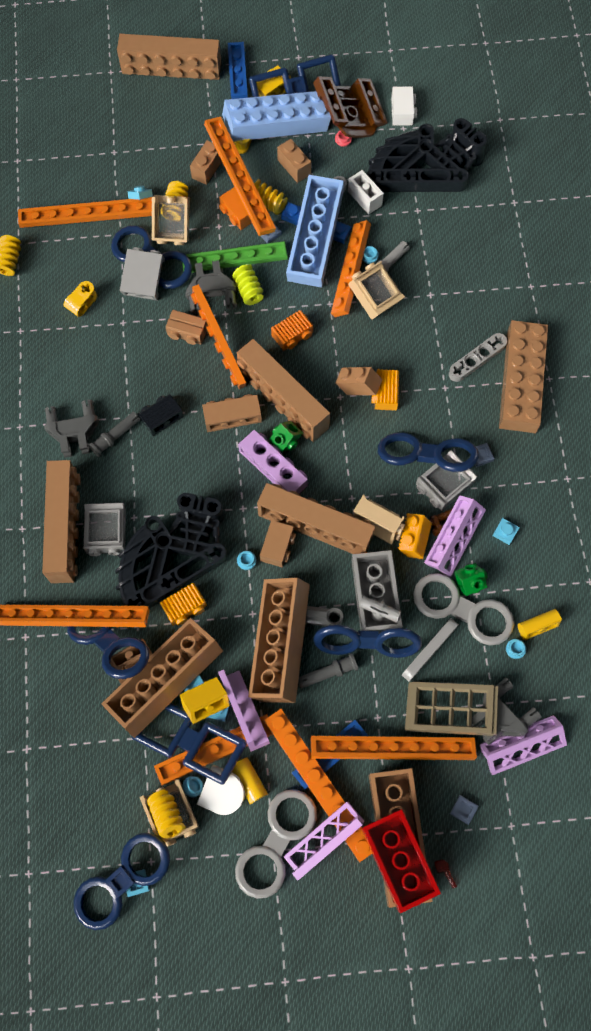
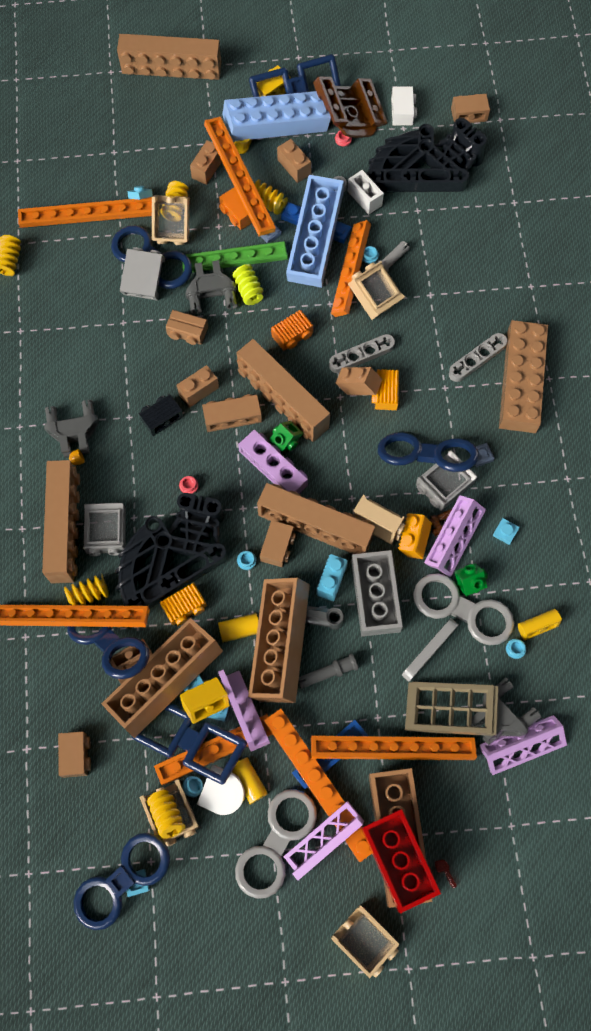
(73, 754): none -> medium nougat brick
(76, 457): none -> light orange hinge
(81, 299): yellow piece -> none
(87, 591): none -> yellow piece
(107, 439): dark grey pin -> none
(188, 484): none -> coral plate
(197, 386): none -> medium nougat brick
(220, 344): orange plate -> none
(237, 70): blue plate -> none
(238, 627): none -> yellow brick
(331, 577): none -> medium azure brick
(360, 351): none -> light grey beam
(365, 942): none -> window
(367, 640): dark blue bar -> none
(380, 609): light grey pin -> none
(464, 810): sand blue tile -> none
(471, 107): none -> medium nougat brick

